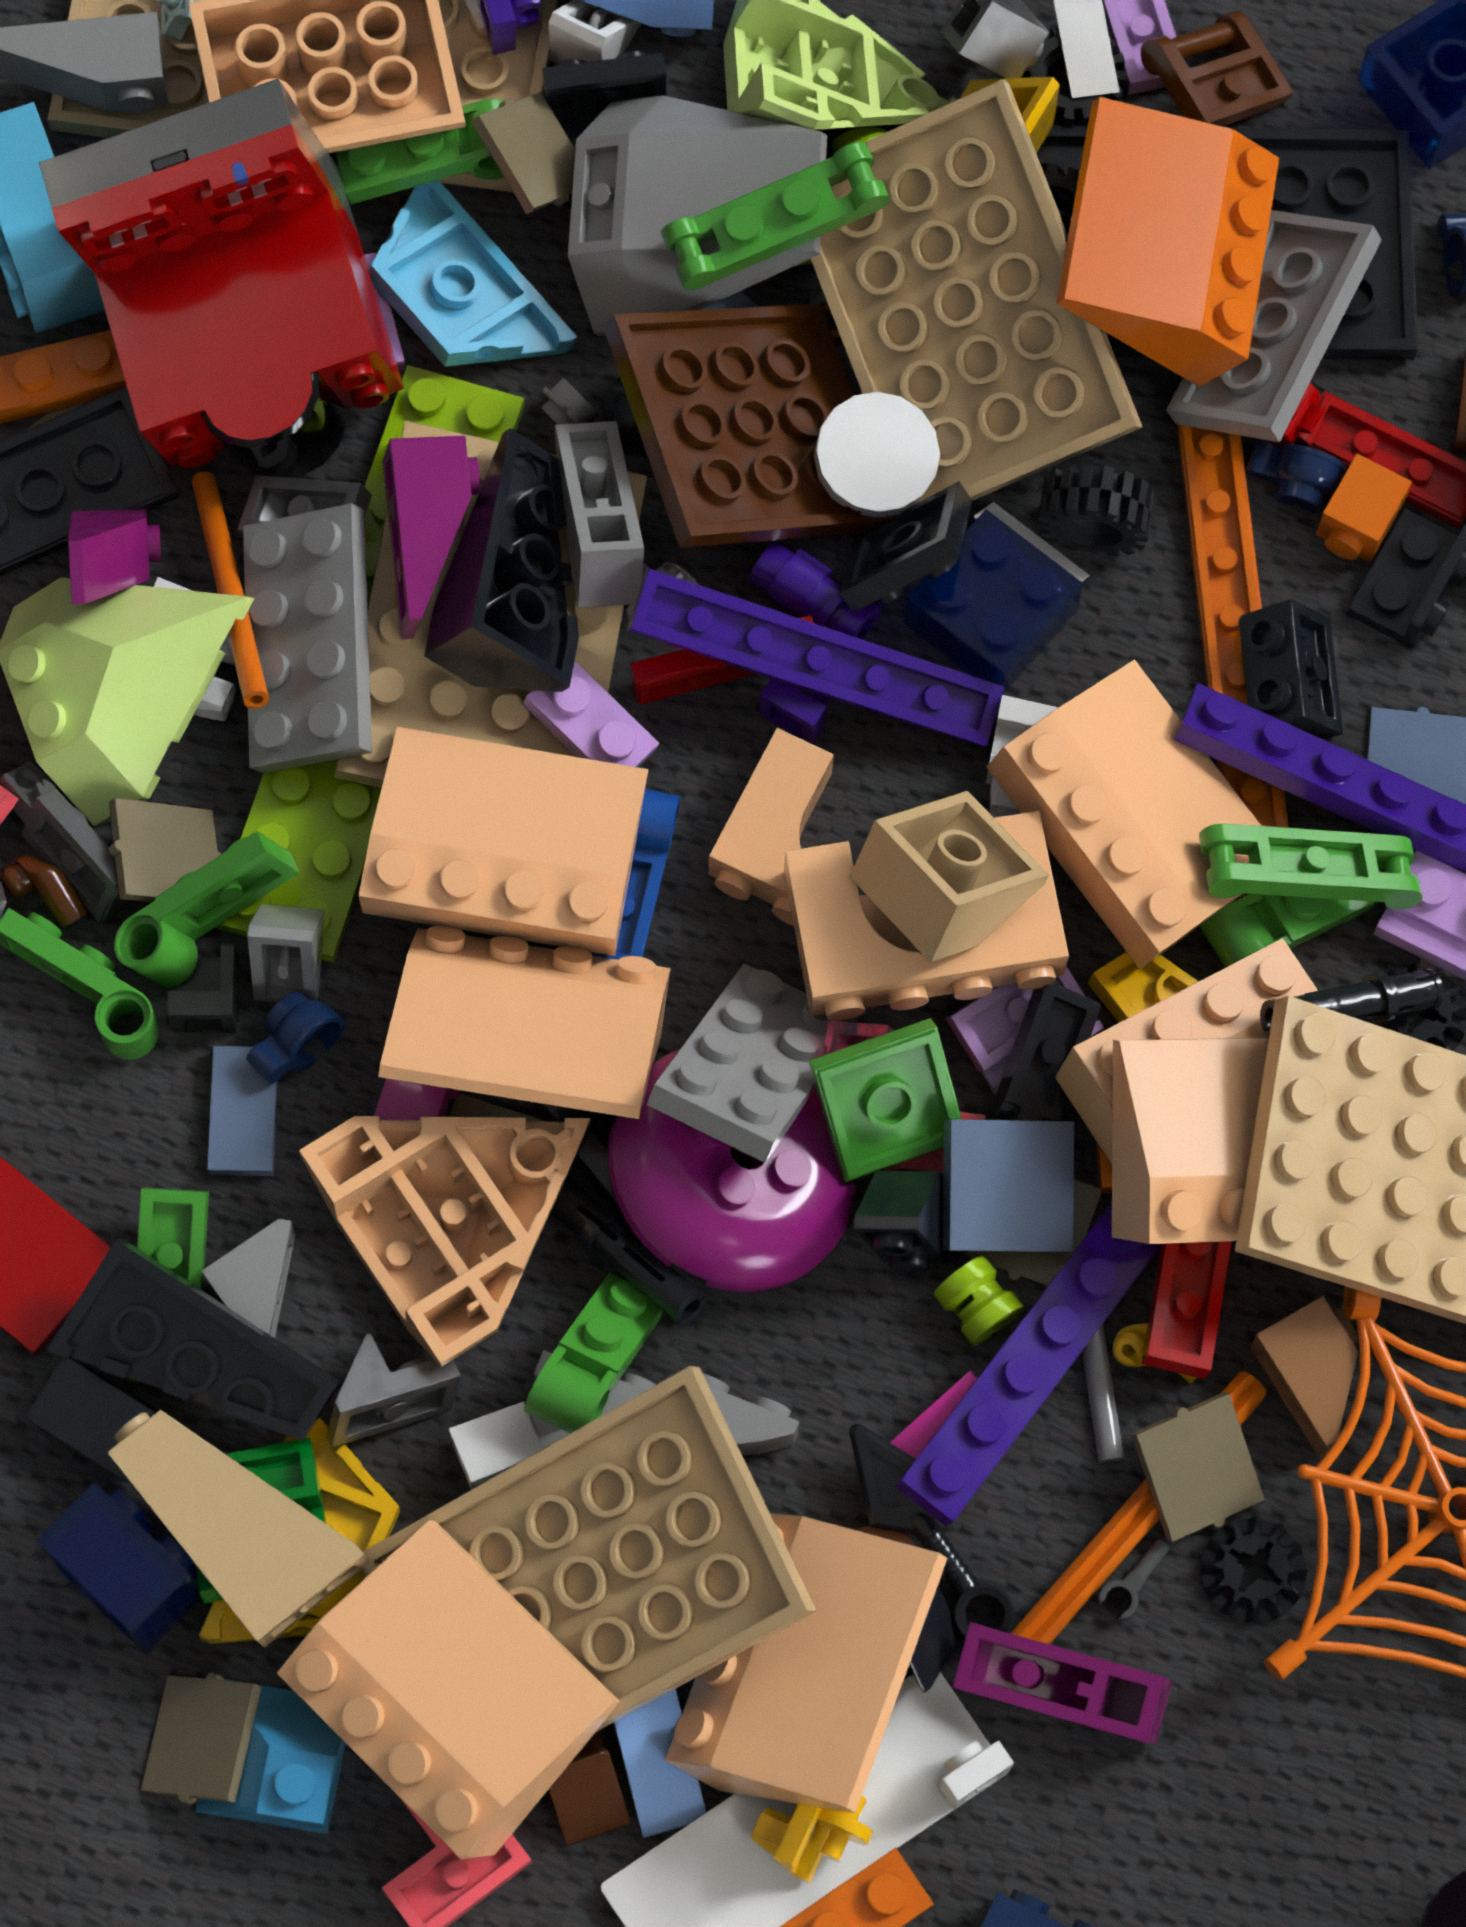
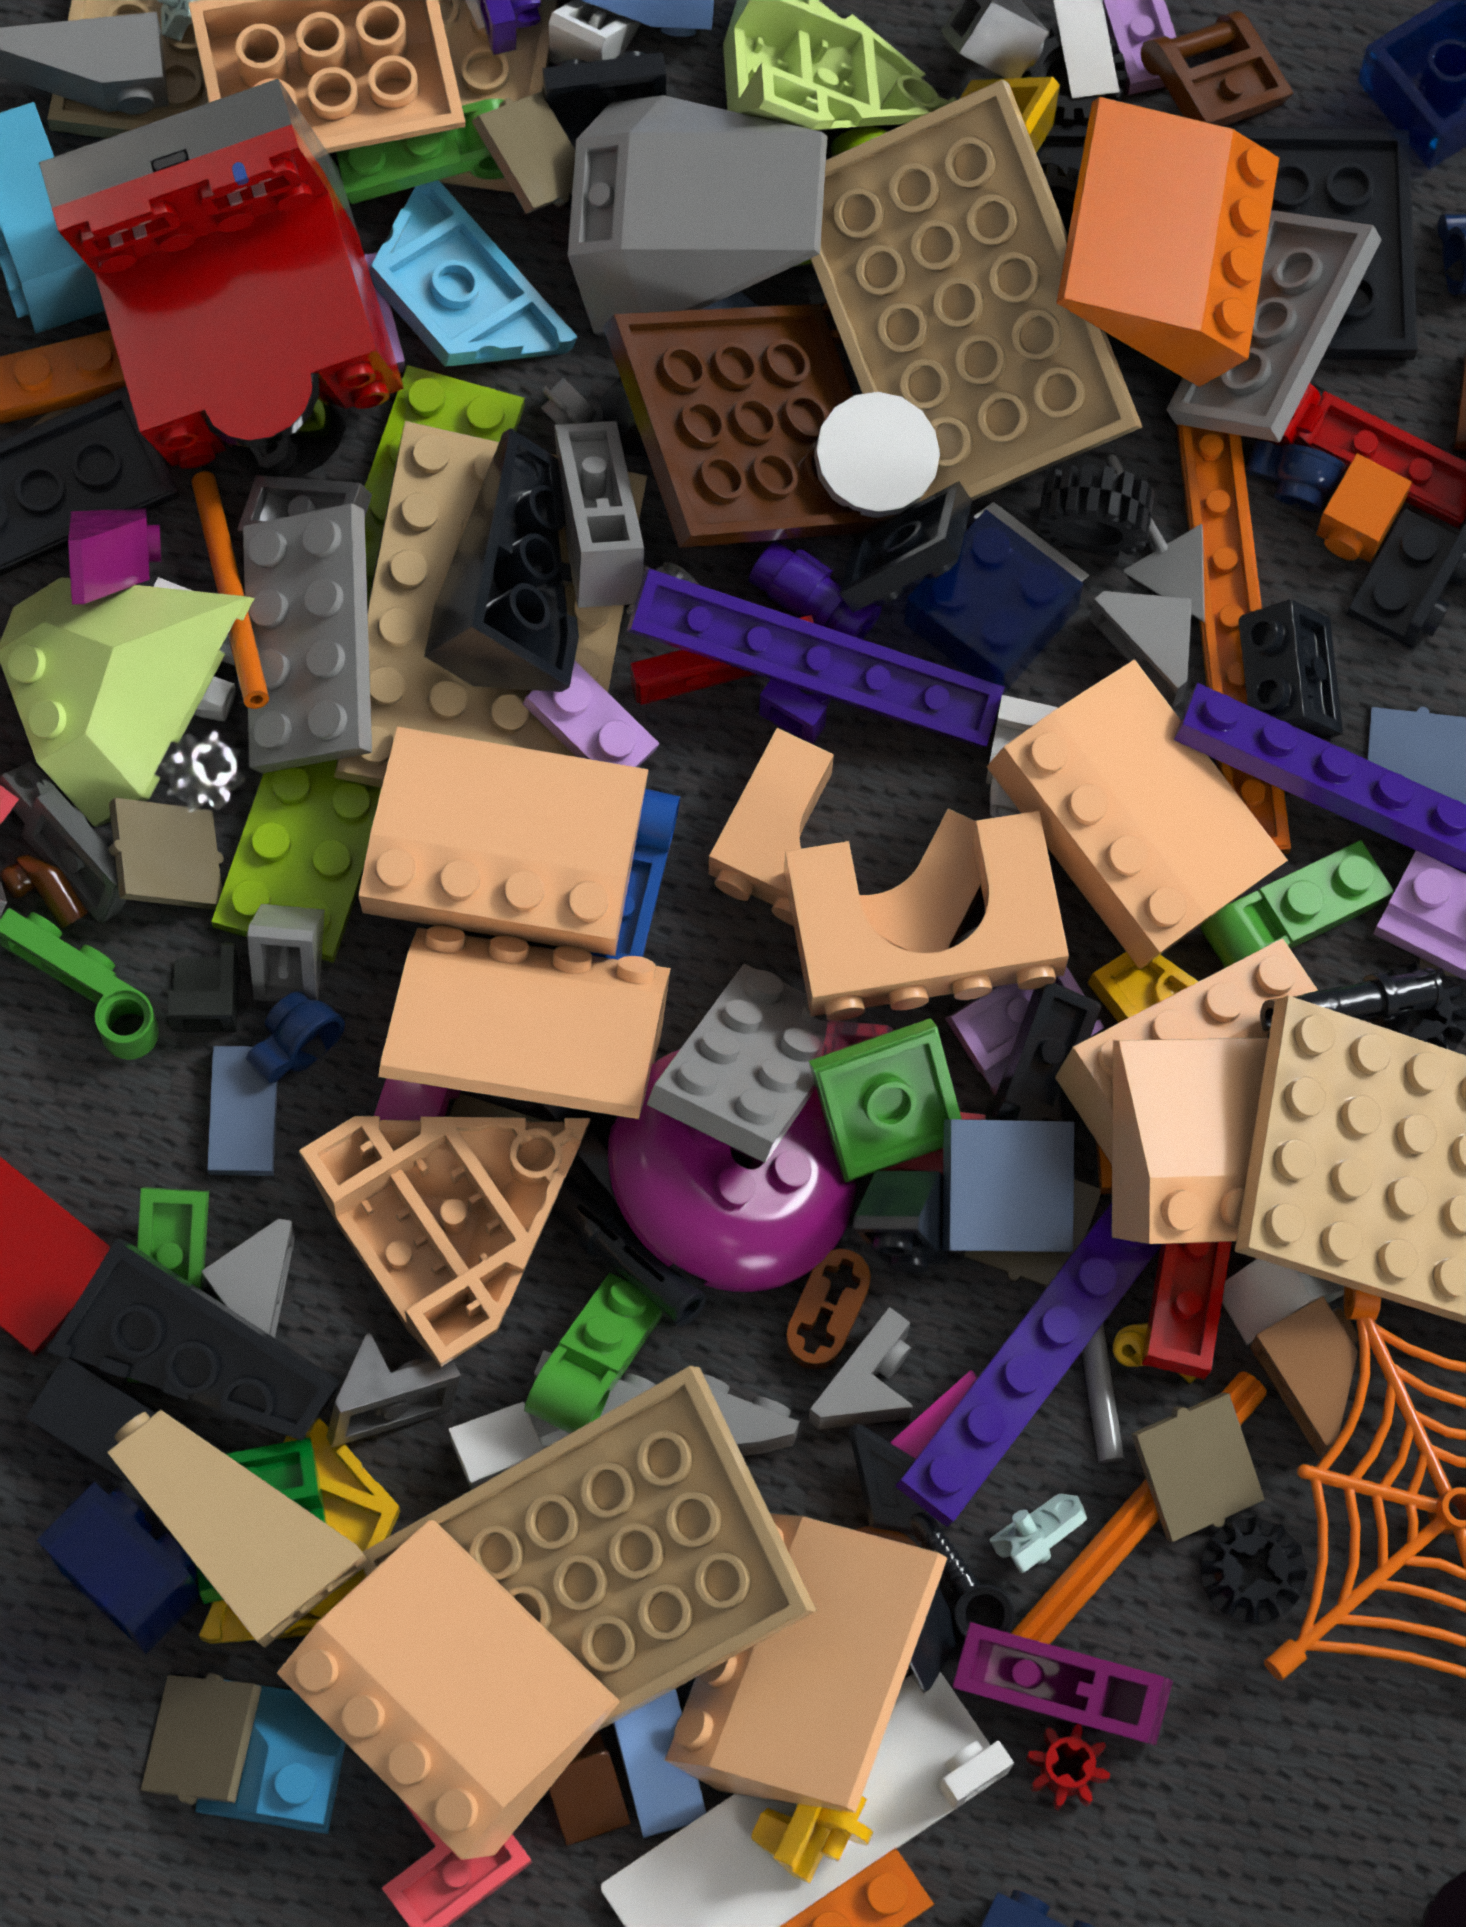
(163, 934): bright green plate -> none
(196, 764): none -> clear gear
(426, 499): magenta slope -> none
(776, 217): bright green plate -> none
(842, 1315): none -> dark orange beam
(856, 1392): none -> light grey slope
(945, 874): tan slope -> none
(978, 1300): lime wheel -> none
(1033, 1534): none -> light aqua piece
(1064, 1784): none -> red gear
(1136, 1578): dark grey hand -> none
(1151, 632): none -> light grey slope
(1174, 567): none -> light grey piece
(1268, 1293): none -> white slope
(1310, 864): bright green plate -> none

